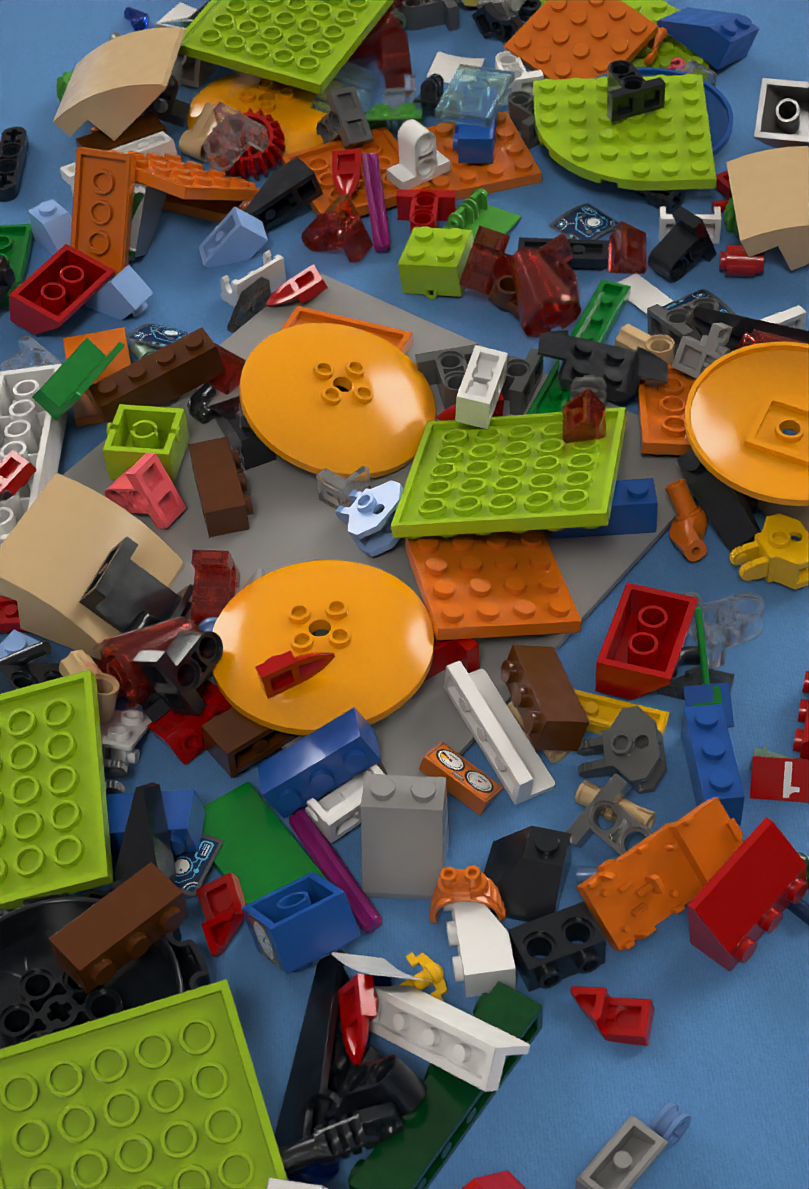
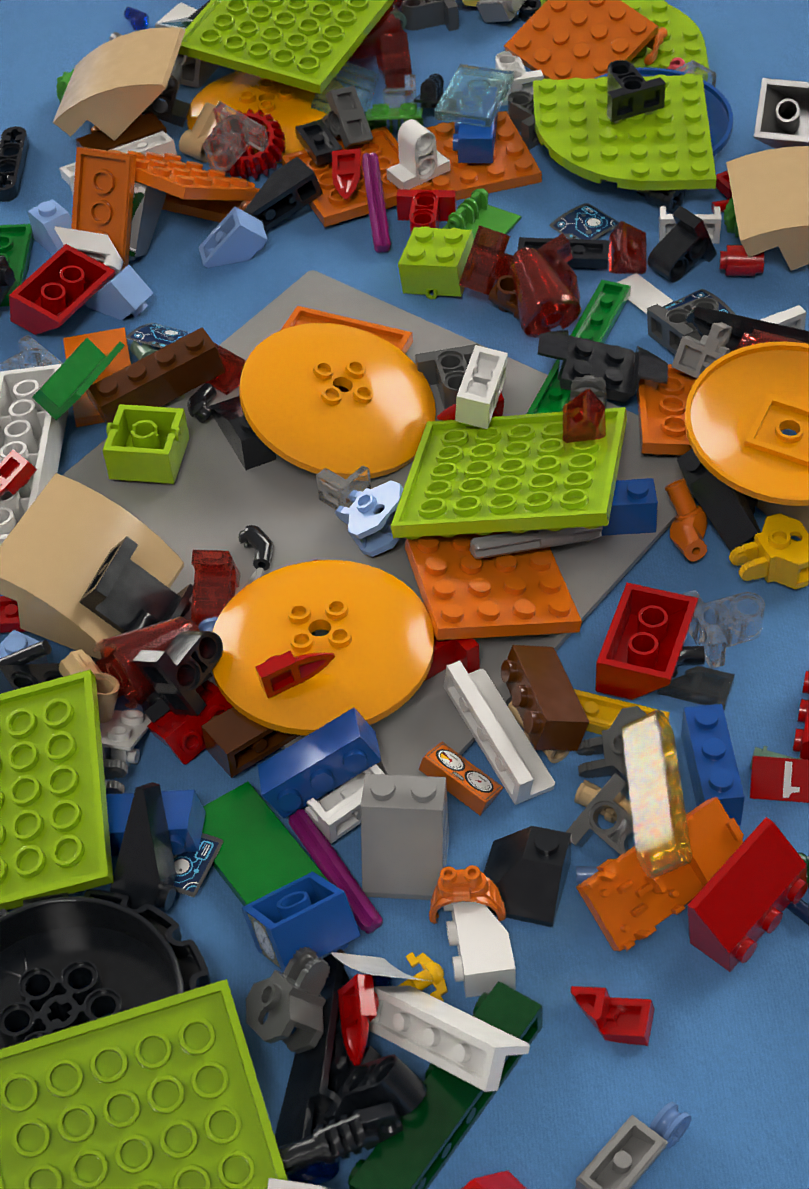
(92, 244): none -> white piece
(119, 928): reddish brown brick -> none
(148, 491): coral tile -> none
(220, 486): reddish brown brick -> none
(222, 909): red slope -> none
(250, 303): clear smoke tile -> none
(263, 546): none -> black arm
(272, 270): white hinge -> none
(291, 1002): none -> dark grey hinge
(302, 286): red plate -> none
(317, 141): none -> black plate
(338, 229): clear red tile -> none
(447, 65): white sticker -> none
(495, 24): black tile -> none
(522, 380): dark grey tile -> none
(532, 539): none -> light grey axle
(552, 938): black brick -> none
(656, 795): none -> clear yellow beam
(659, 345): tan piece -> none
(708, 693): piece -> none
(711, 34): blue slope -> none

